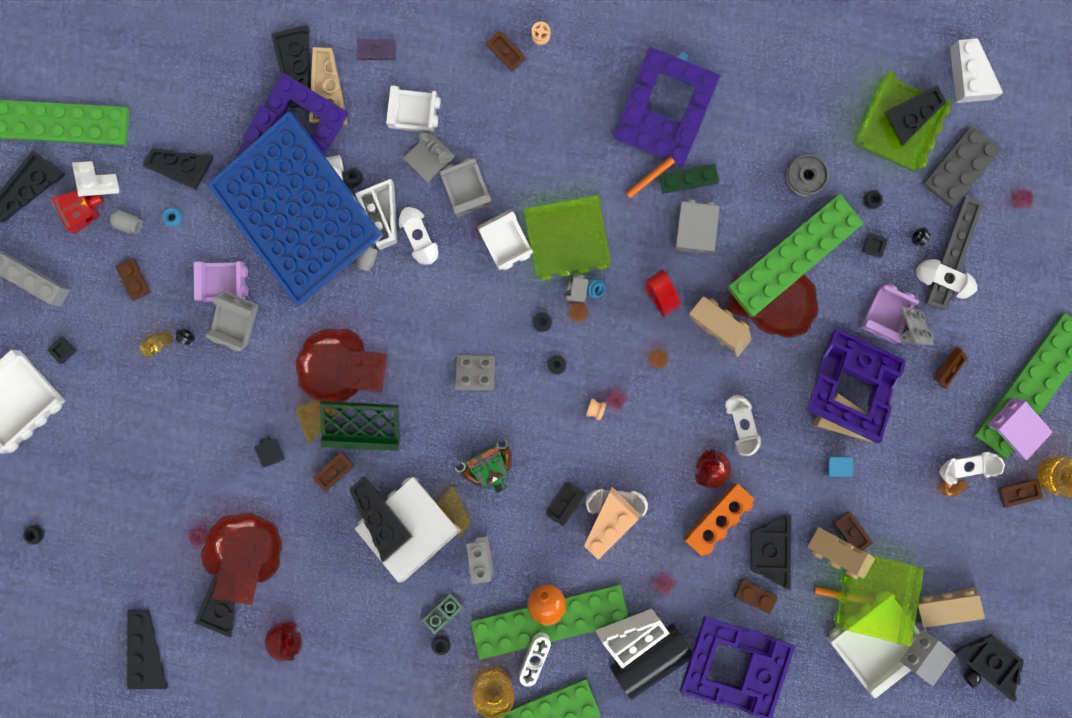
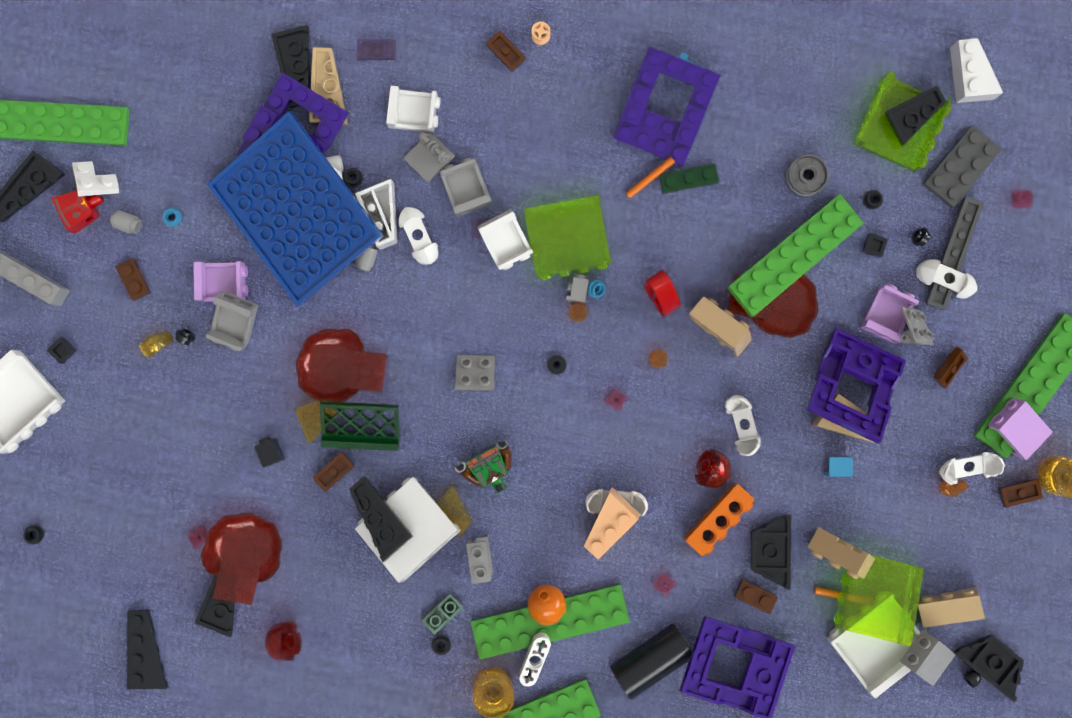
(180, 167): black wing -> none
(546, 317): black plate -> none
(565, 504): black hinge -> none
(595, 409): light nougat wheel -> none
(632, 636): white wedge -> none
(697, 227): light grey panel -> none
(852, 531): reddish brown plate -> none

